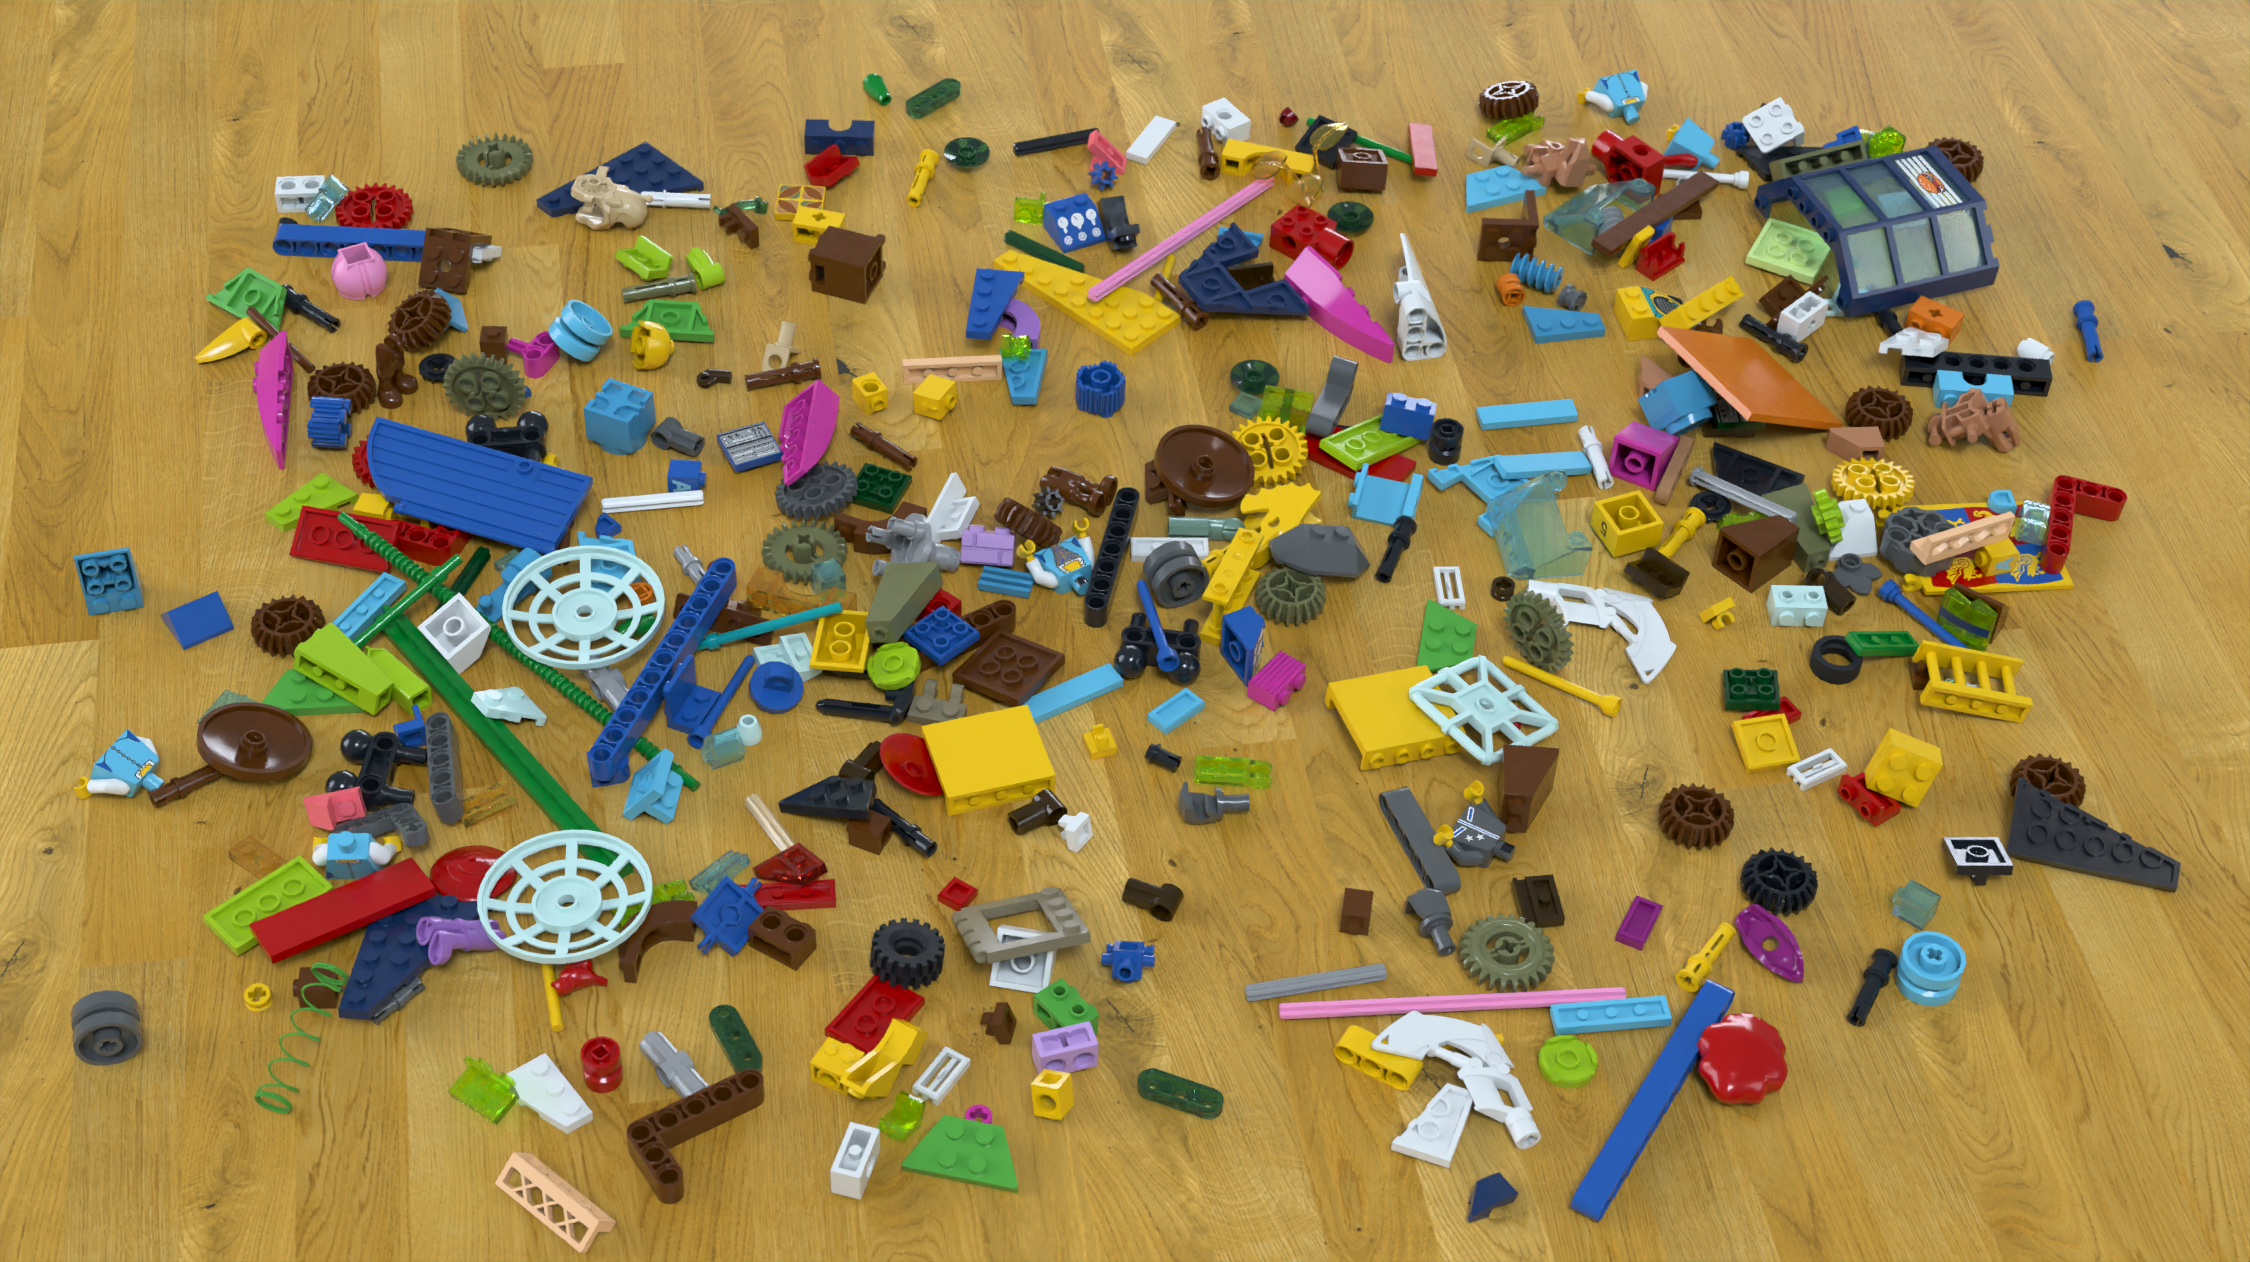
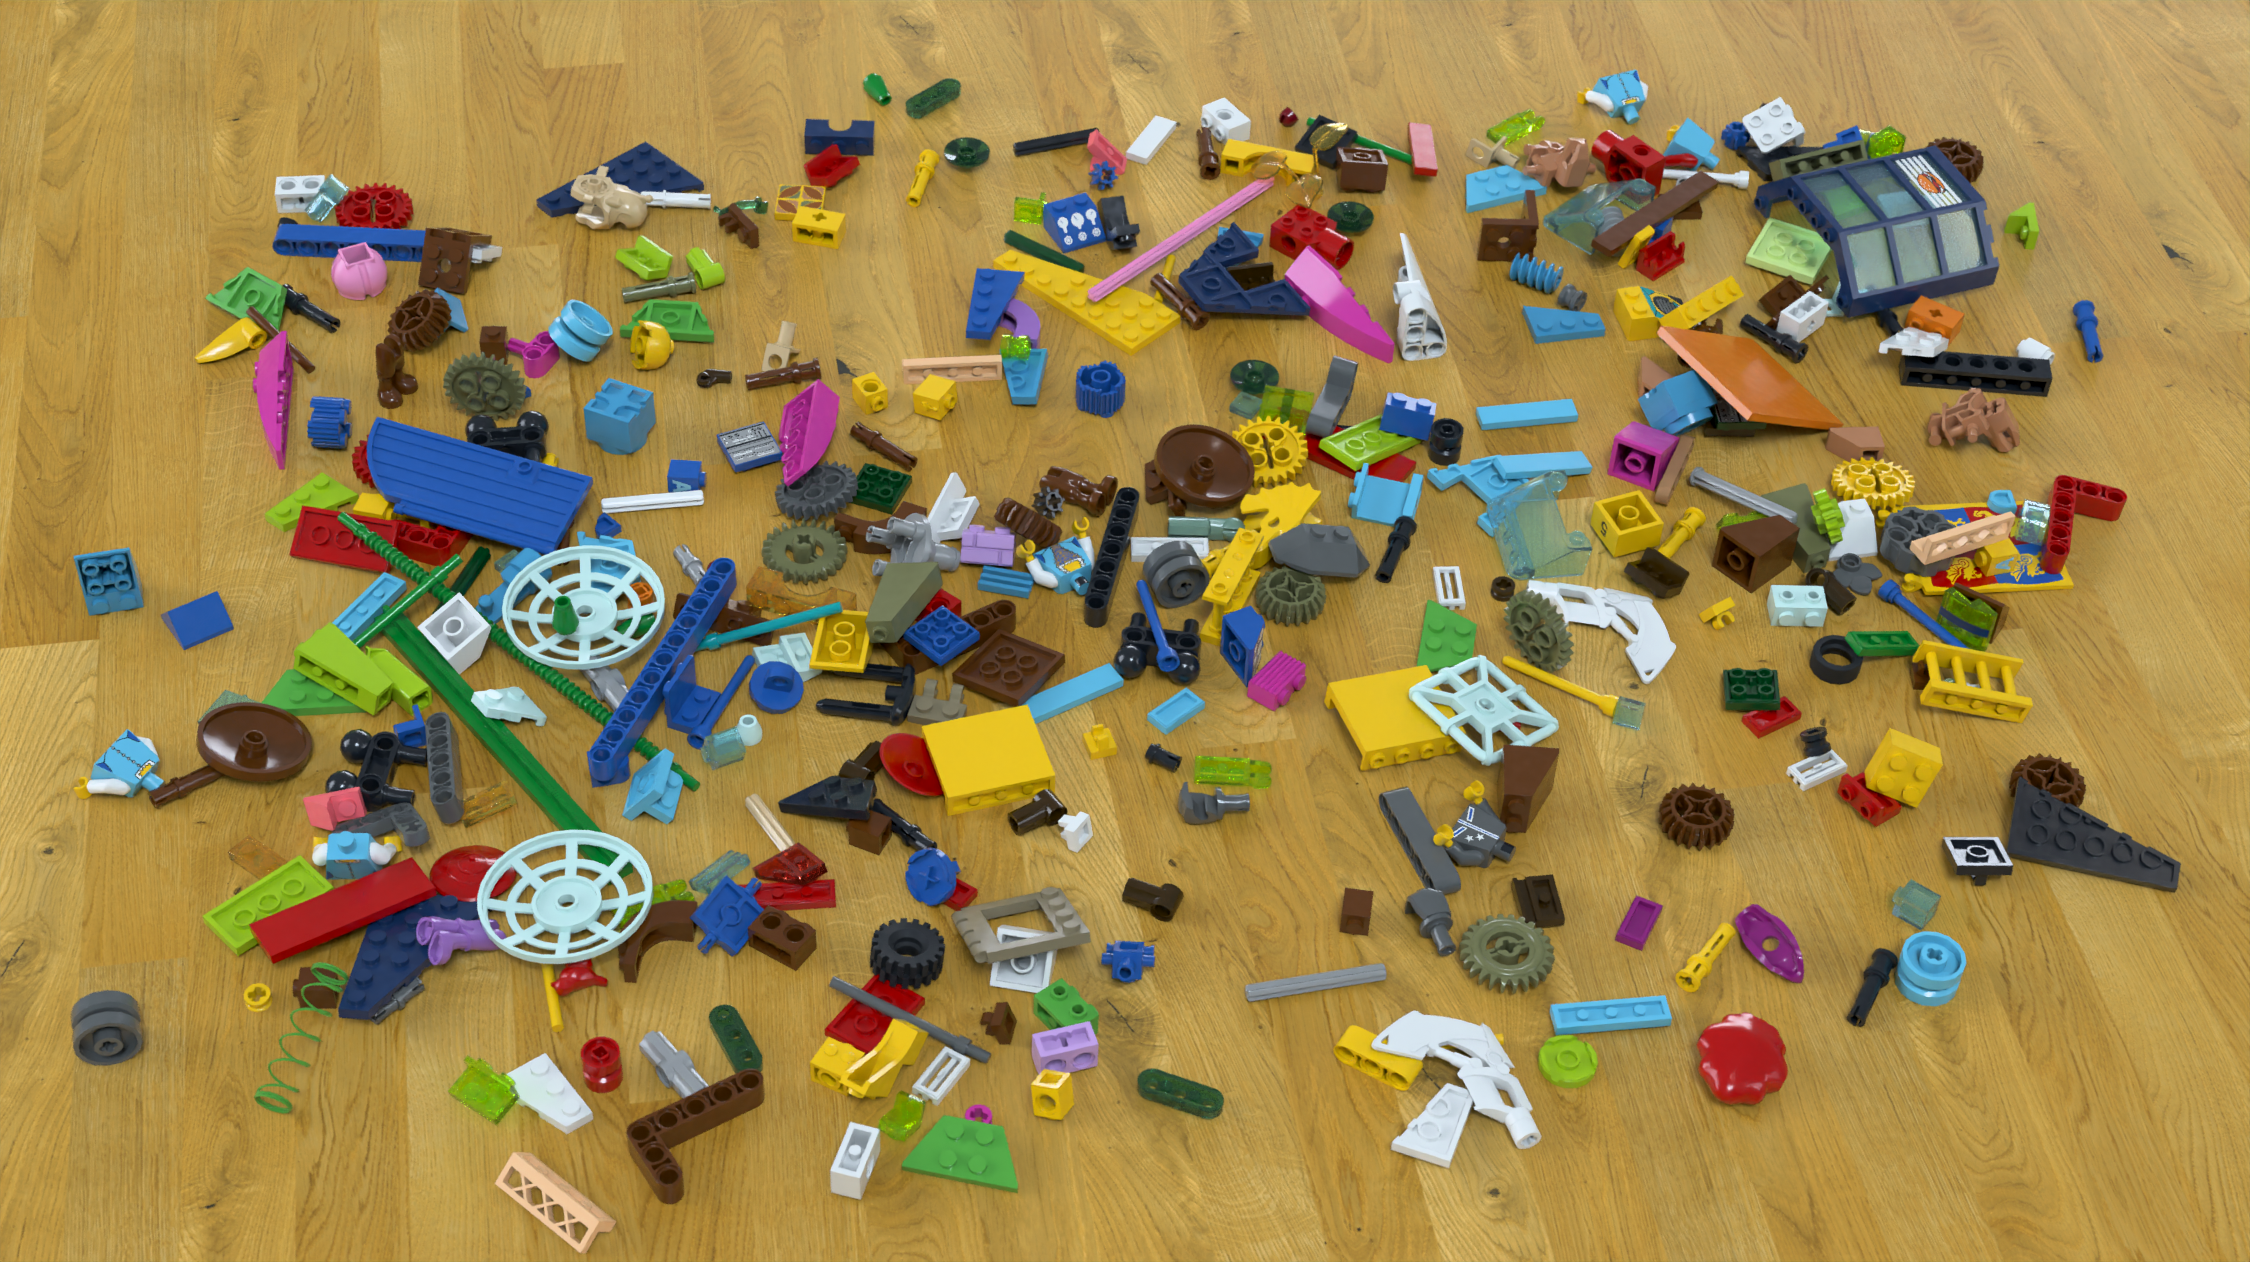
(285, 624): reddish brown gear -> none
(344, 382): reddish brown gear -> none
(438, 361): black gear -> none
(494, 156): olive gear -> none
(564, 616): none -> green cone
(672, 434): dark grey piece -> none
(827, 575): clear light blue brick -> none
(846, 264): reddish brown container -> none
(894, 666): lime tile -> none
(931, 876): none -> blue tile
(959, 1044): none -> dark grey bar
(1445, 1003): bright pink axle -> none
(1489, 1194): dark blue slope -> none
(1508, 100): reddish brown gear -> none
(1510, 289): orange wheel -> none
(1593, 450): white pin -> none
(1629, 713): none -> clear light blue tile
(1650, 1103): blue beam -> none
(1710, 499): black gear -> none
(1752, 472): black wing -> none
(1765, 743): yellow plate -> none
(1779, 881): black gear -> none
(1815, 741): none -> black wheel
(1880, 408): reddish brown gear -> none
(1951, 385): medium azure arch -> none
(2025, 223): none -> lime slope

